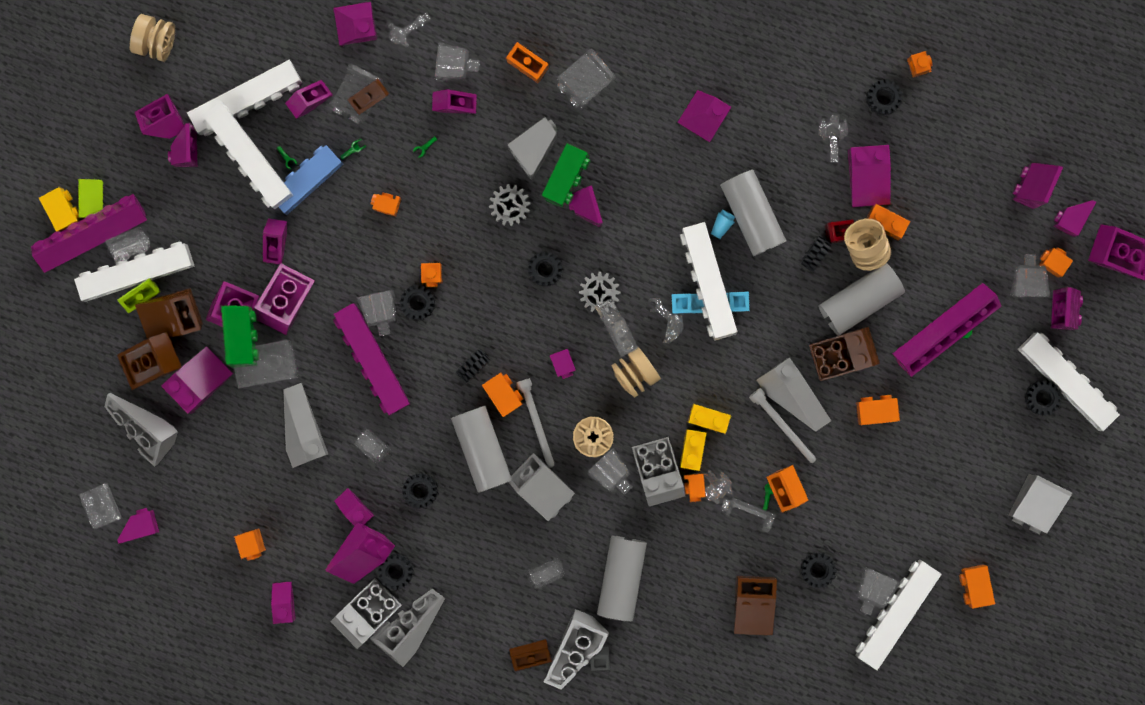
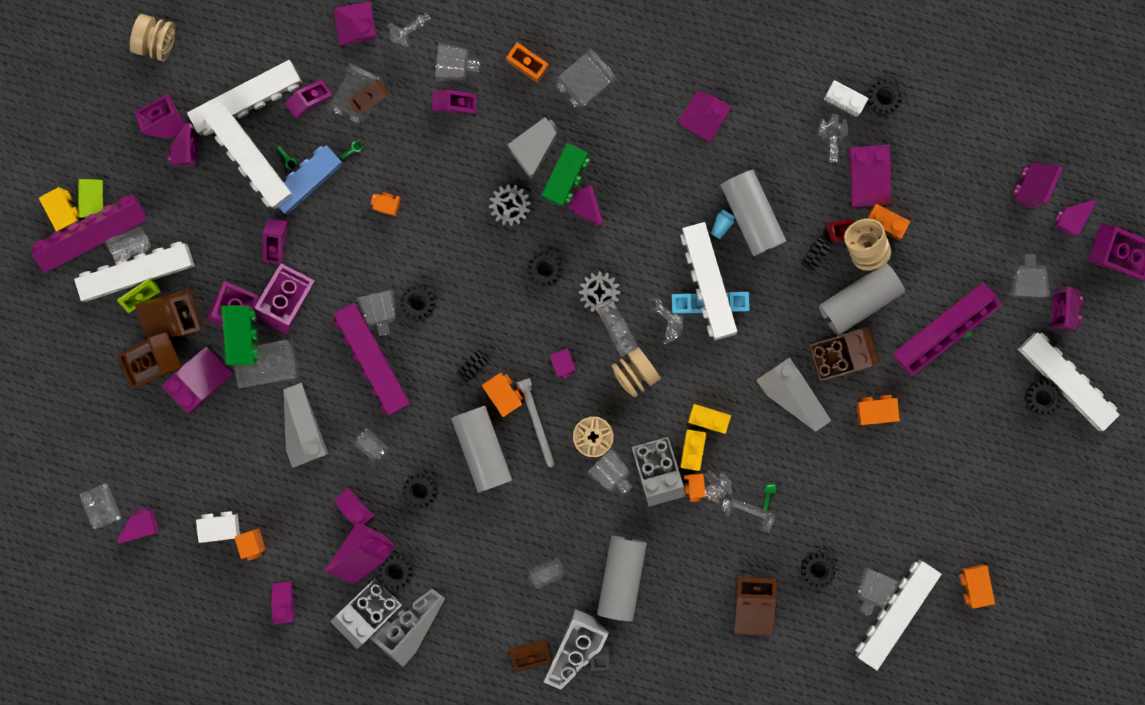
(150, 431): light grey wedge -> none
(217, 528): none -> white brick
(425, 147): green hand -> none
(431, 274): orange brick -> none
(541, 487): light grey slope -> none
(760, 398): light grey piece -> none
(787, 488): orange brick -> none
(845, 98): none -> white brick
(920, 64): orange brick -> none
(1039, 504): light grey slope -> none
(1055, 261): orange brick -> none

